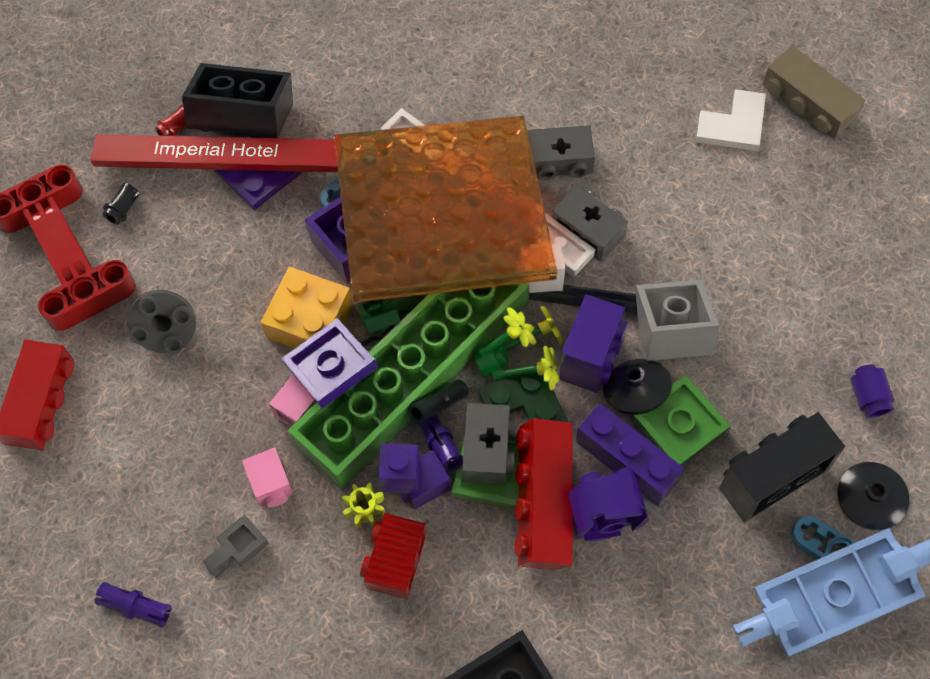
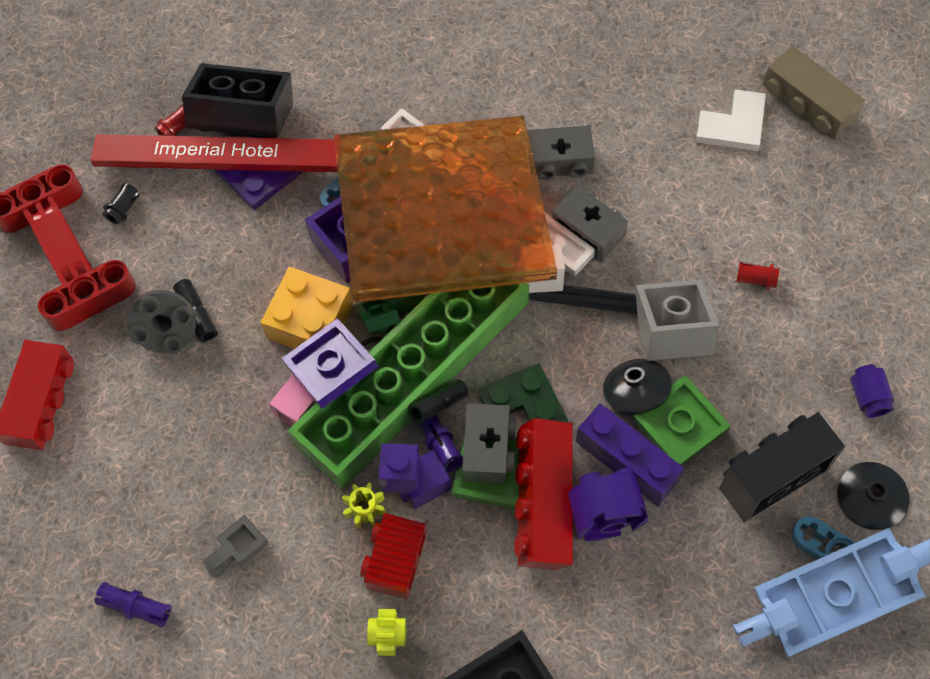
(205, 327): none -> black piece
(268, 478): bright pink brick -> none
(387, 632): none -> neon yellow gear
(494, 356): plant -> none
(593, 344): dark purple brick -> none
(758, 275): none -> red pin

